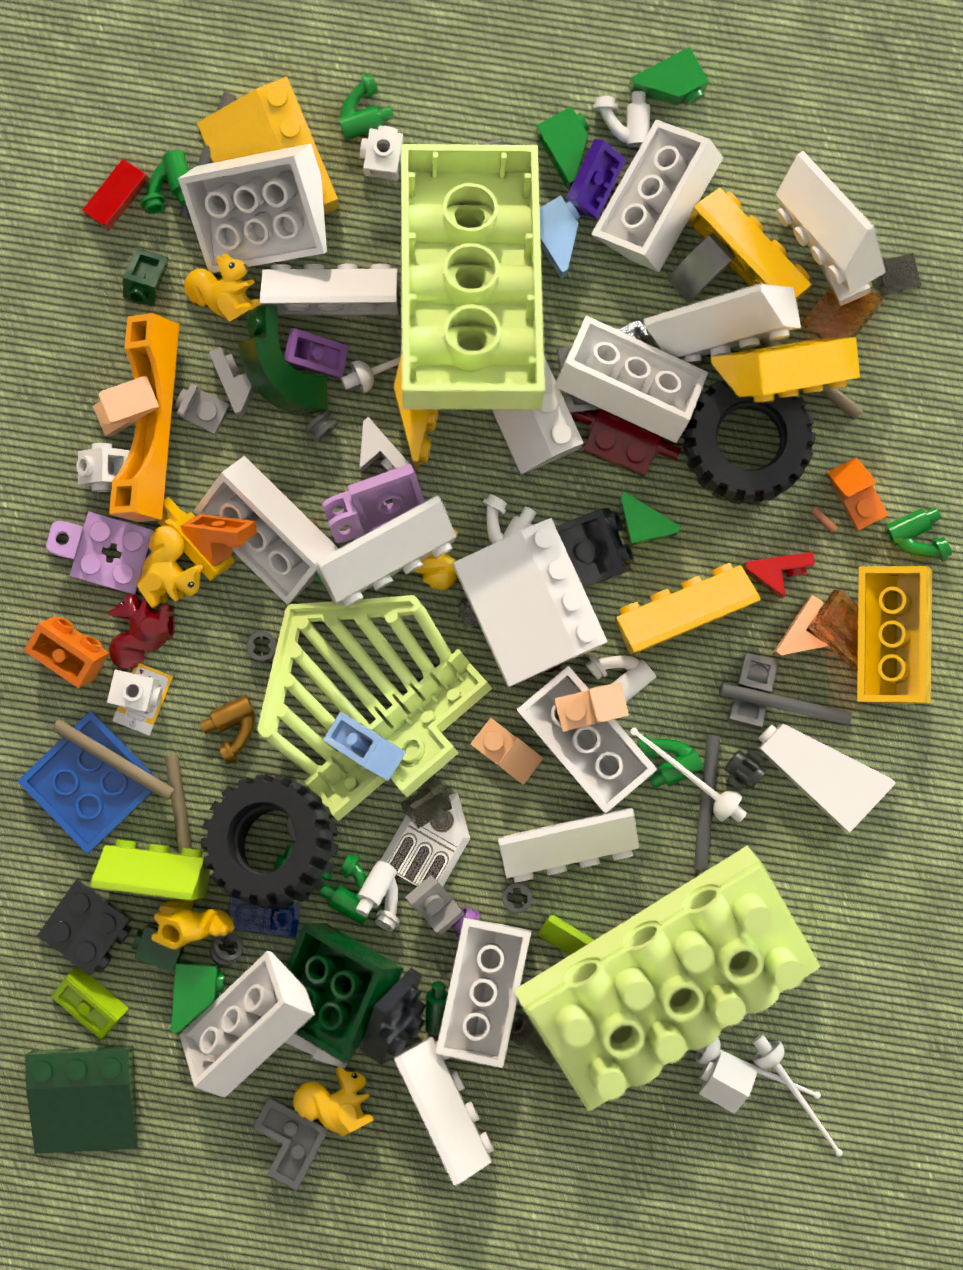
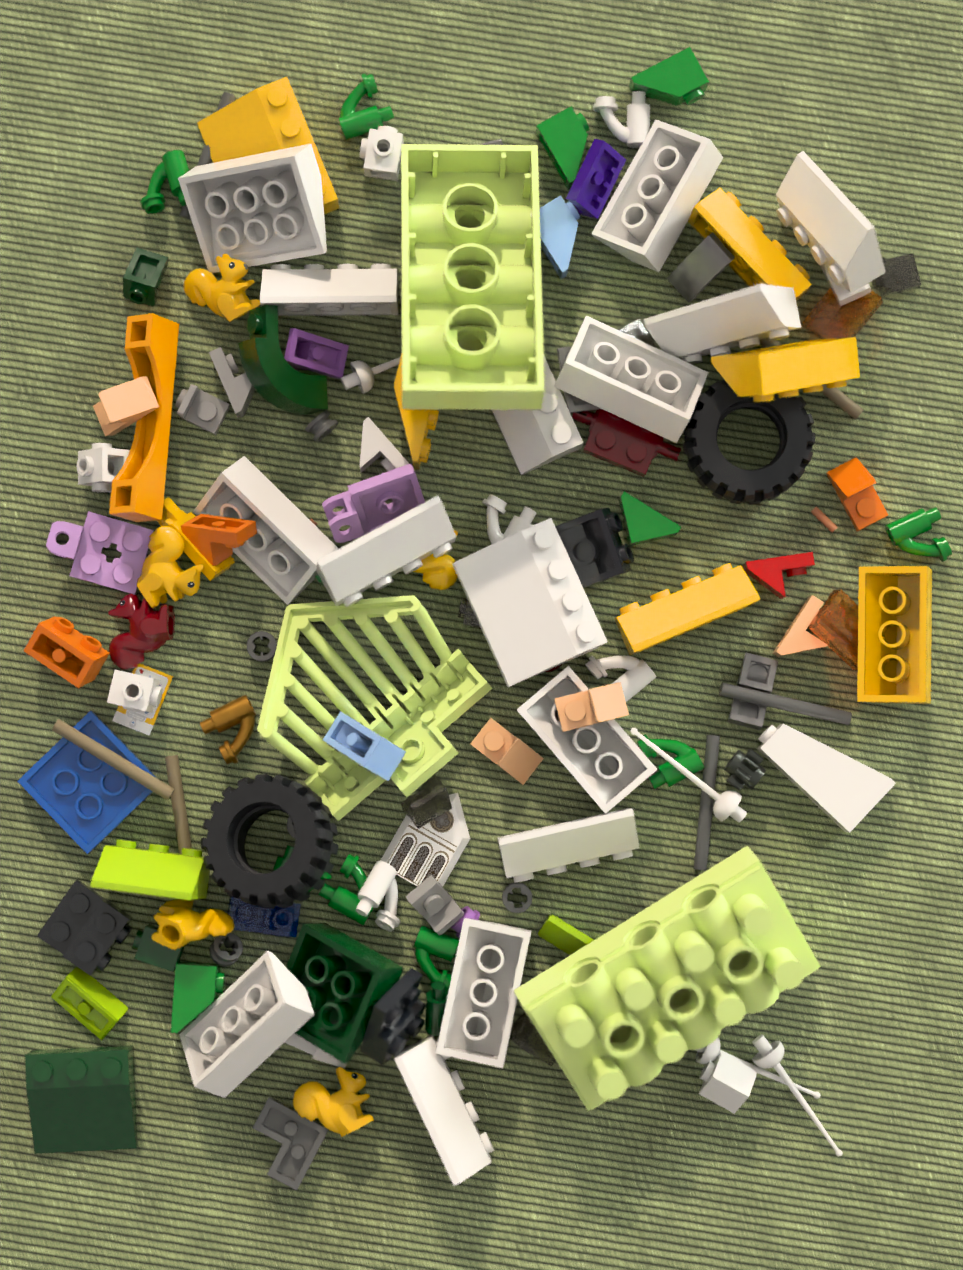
(115, 194): red slope -> none
(442, 946): none -> green plant

